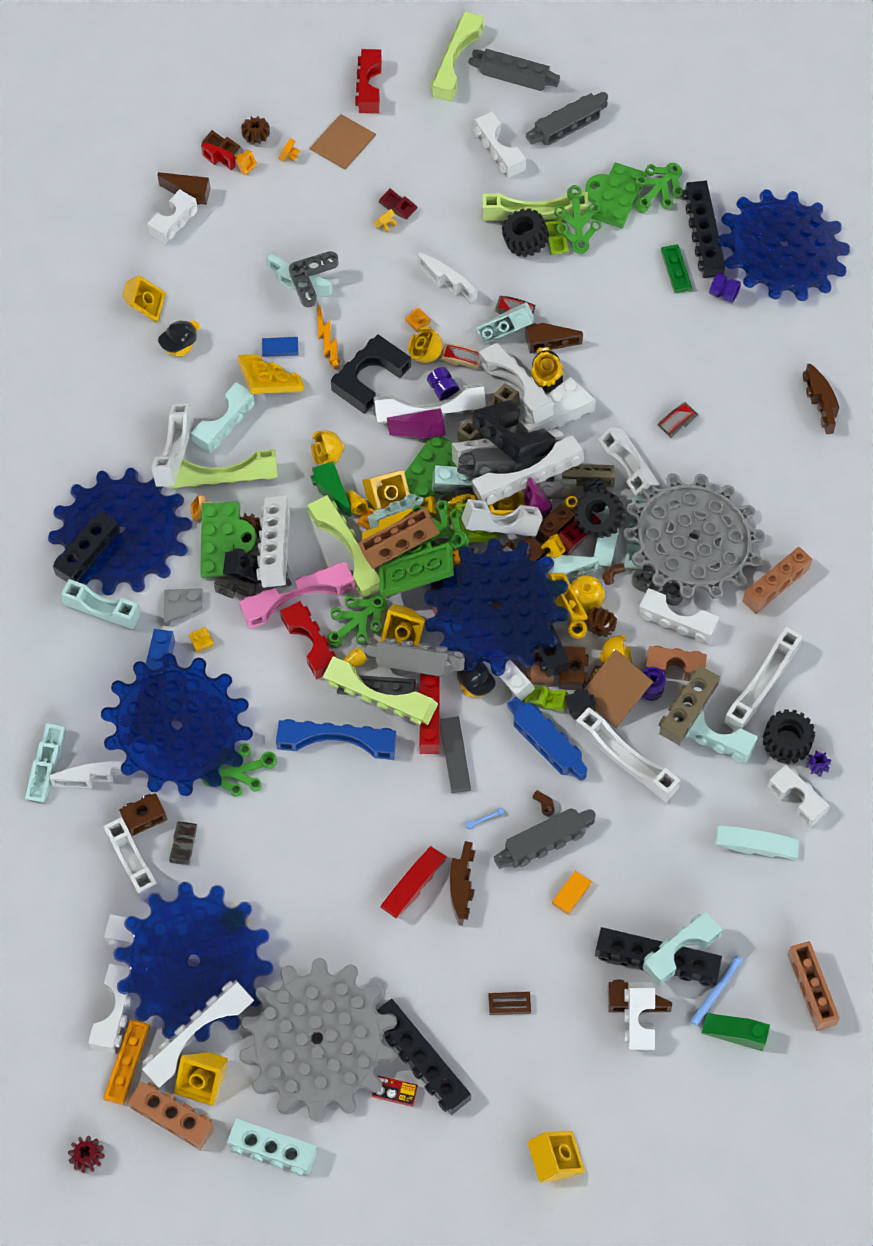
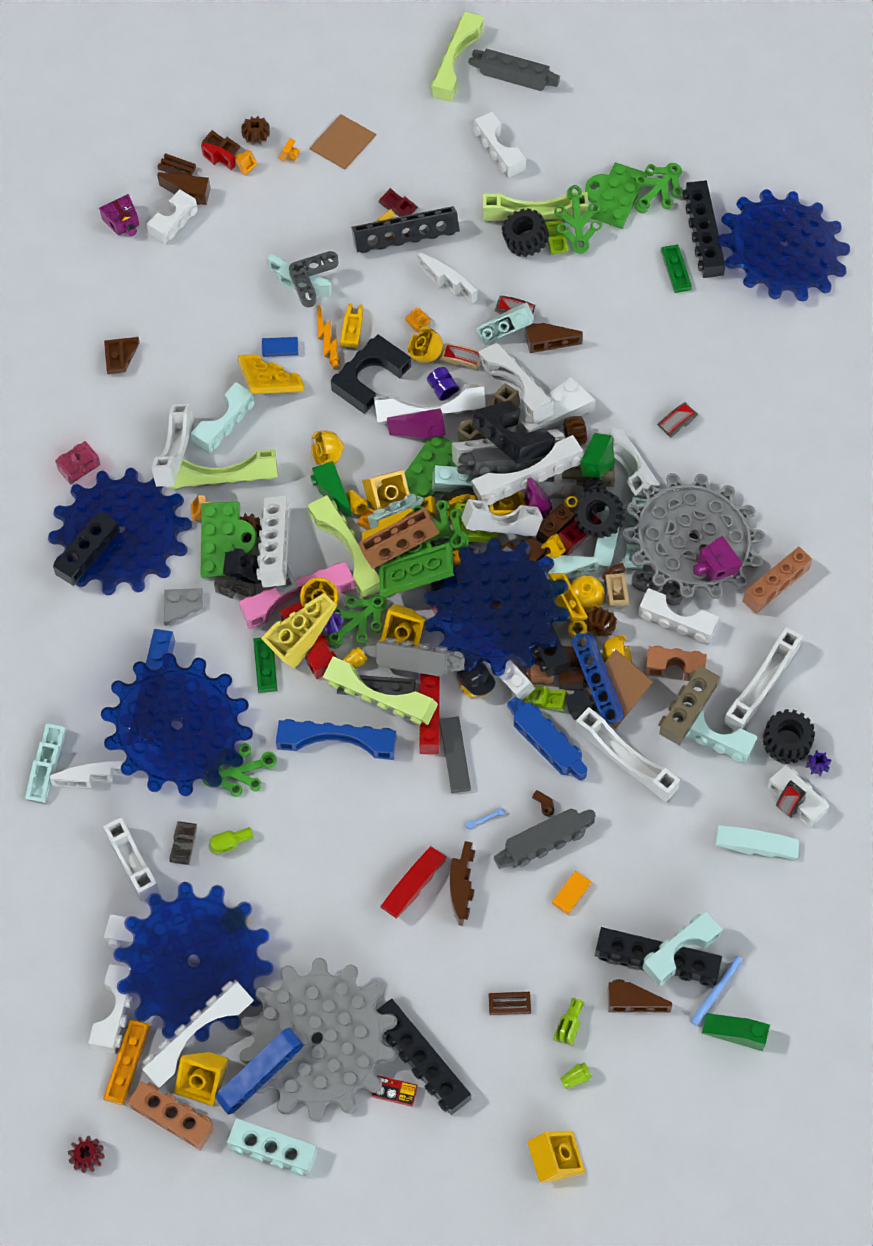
(75, 470): none -> clear pink brick
(116, 611): light aqua arch -> none
(120, 216): none -> magenta torso
(120, 353): none -> reddish brown wing
(144, 297): yellow slope -> none
(153, 817): reddish brown brick -> none
(178, 164): none -> reddish brown tile
(179, 337): black hair -> none
(201, 639): yellow tile -> none
(228, 840): none -> lime arm
(259, 1071): none -> blue beam
(265, 666): none -> green tile
(298, 633): none -> light yellow wedge
(316, 587): none -> yellow cylinder
(333, 623): none -> dark purple gear
(352, 327): none -> yellow hinge
(370, 66): red arch -> none
(398, 224): none -> black brick
(547, 370): yellow hair -> none
(568, 119): dark grey hinge -> none
(569, 1023): none -> lime arm
(575, 426): none -> reddish brown gear
(577, 1075): none -> lime cone
(590, 672): none -> blue beam
(598, 456): none -> green slope
(616, 590): none -> tan slope
(639, 997): white arch -> none
(656, 689): dark purple wheel -> none
(717, 560): none -> magenta torso
(726, 288): dark purple wheel -> none
(790, 799): none -> slope
(813, 986): nougat brick -> none
(822, 395): reddish brown slope -> none

